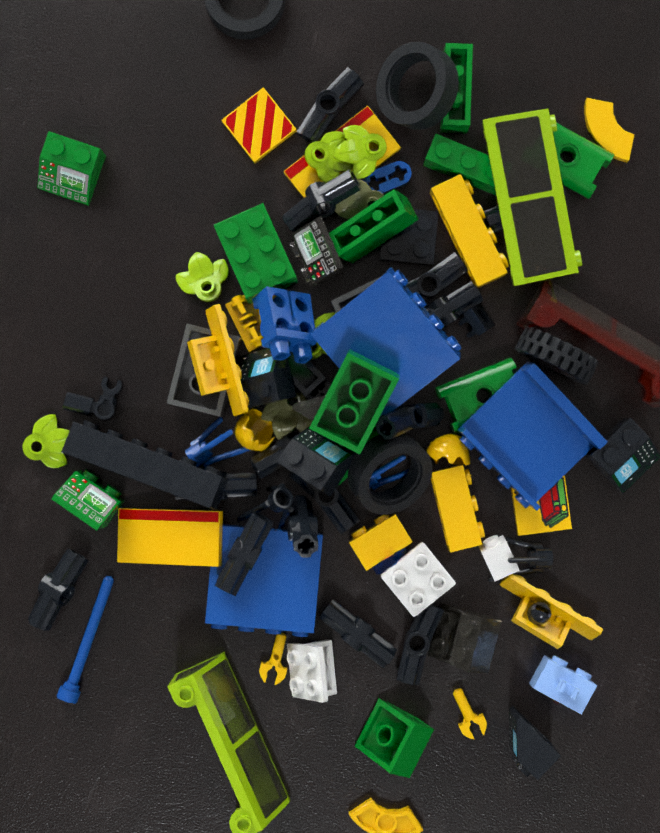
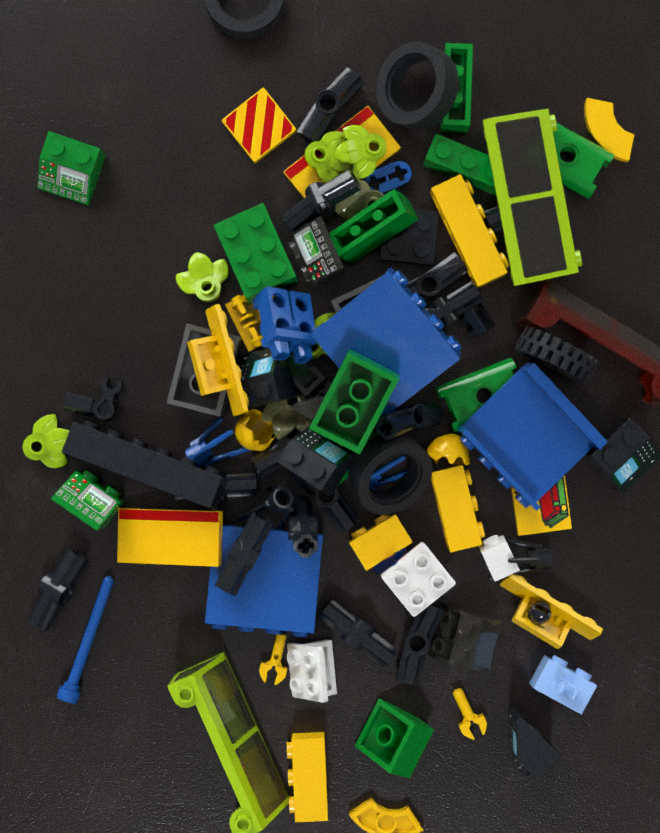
(308, 777): none -> yellow brick

